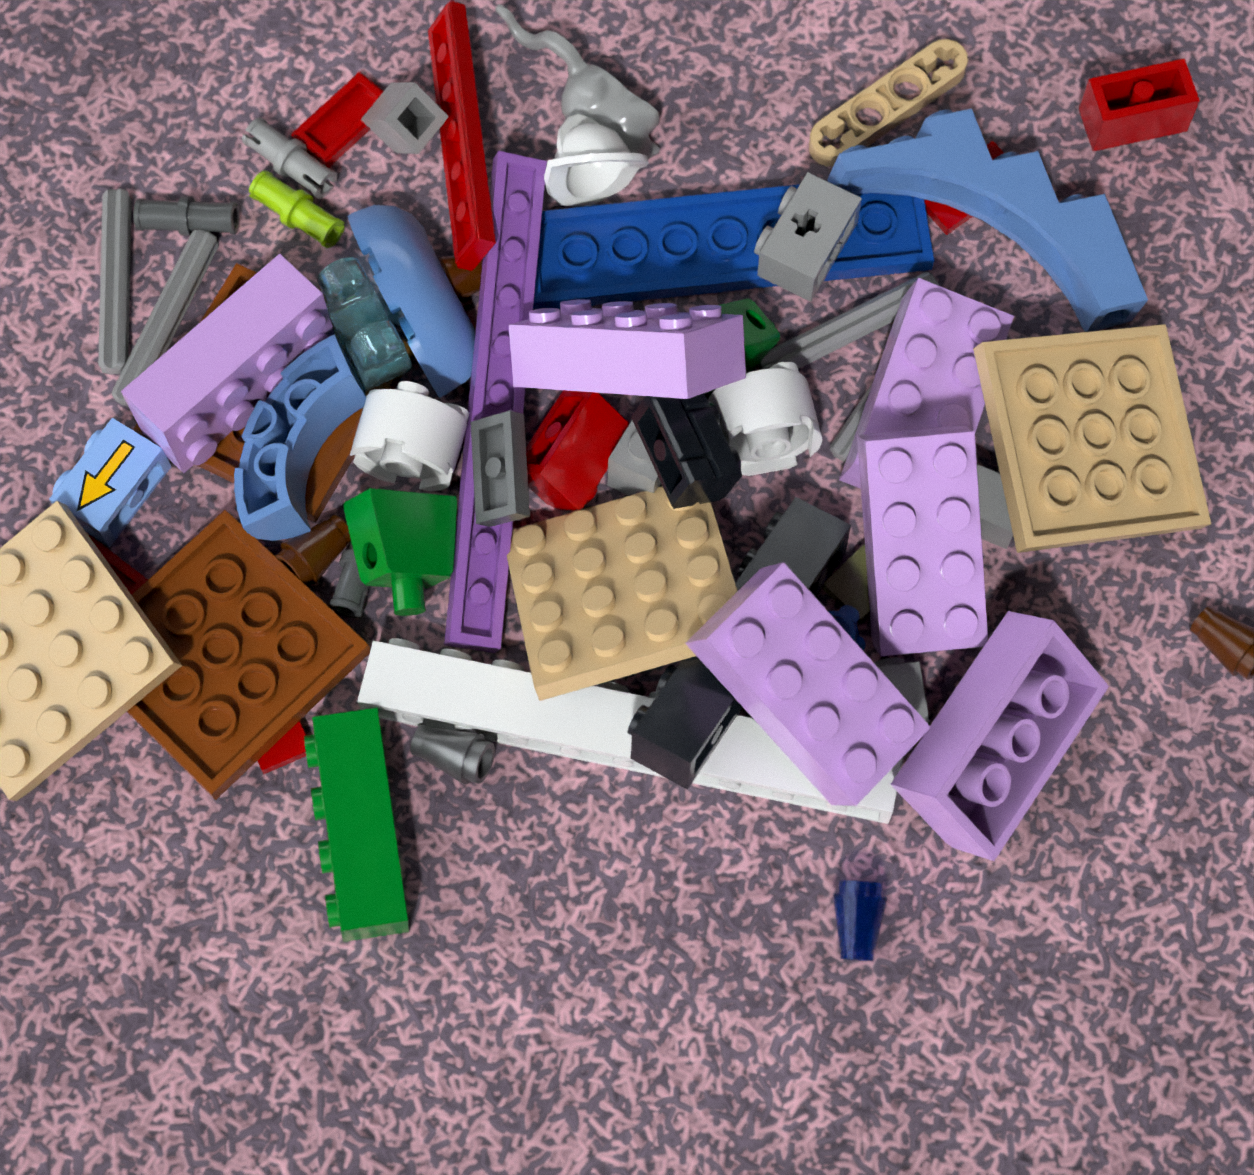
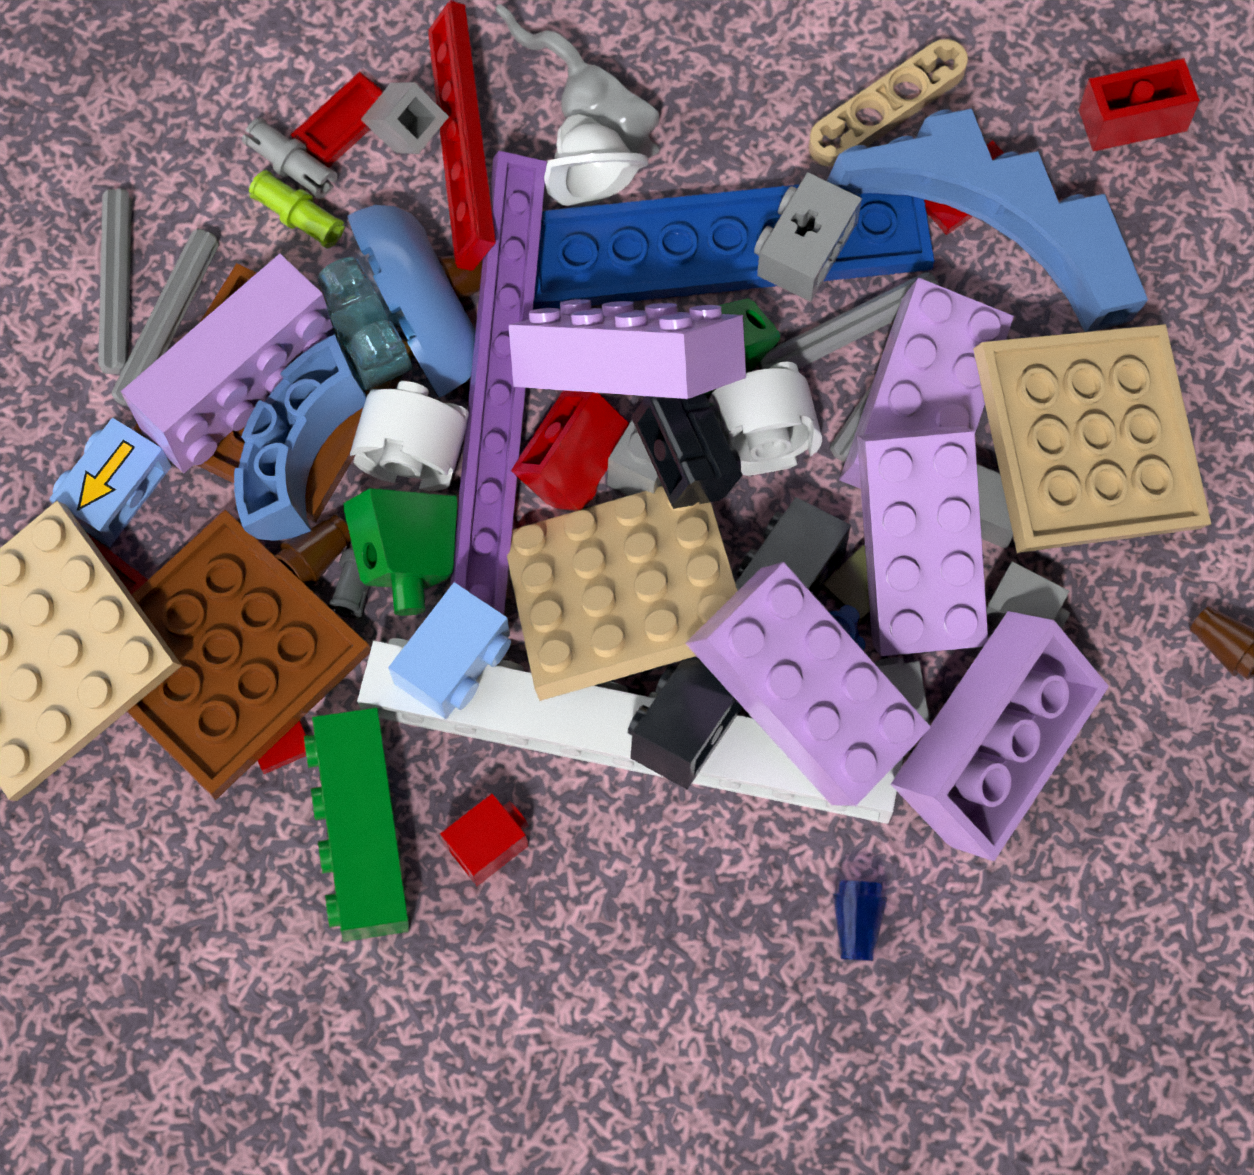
(186, 216): dark grey pin -> none
(451, 651): none -> light blue brick
(457, 753): flat silver cone -> none
(486, 838): none -> red brick
(500, 468): dark grey plate -> none
(1027, 594): none -> light grey brick

